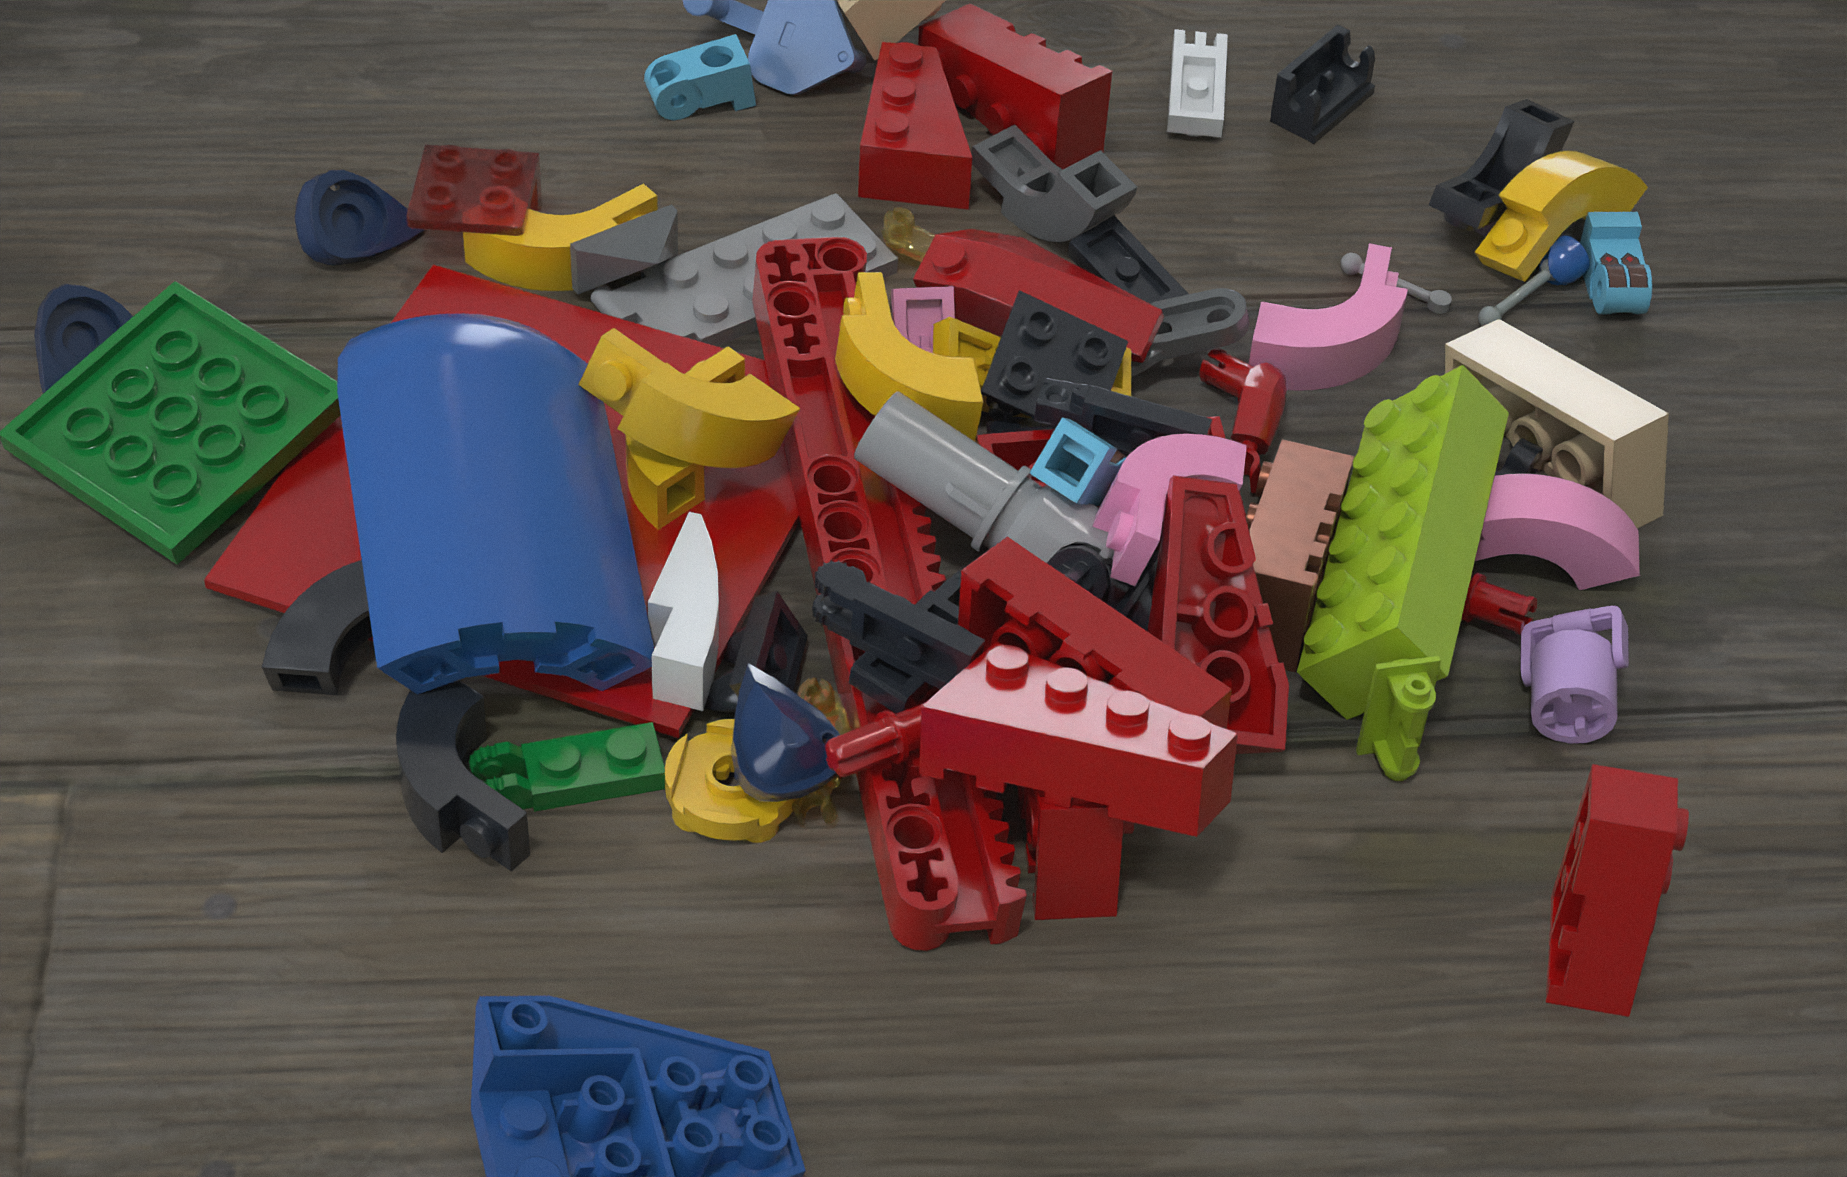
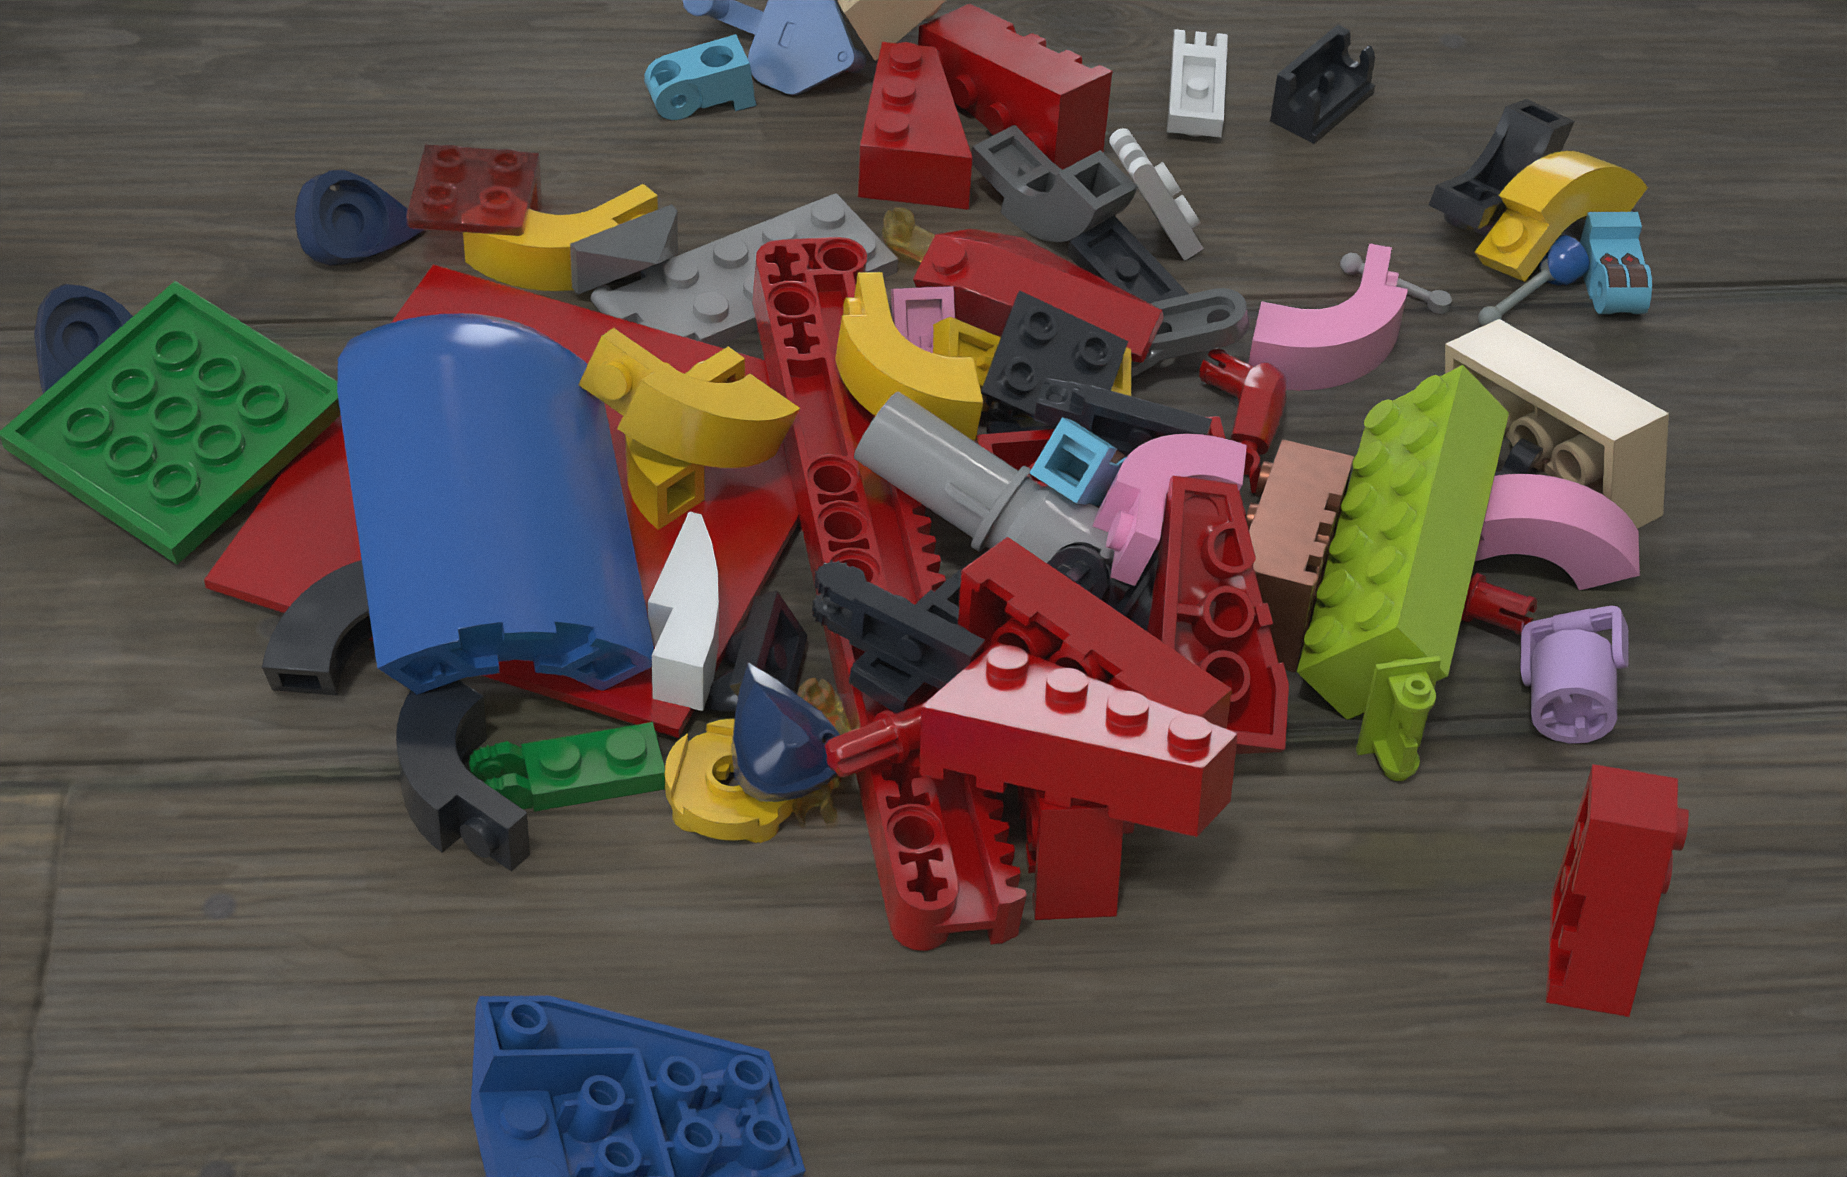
(1157, 189): none -> white hinge

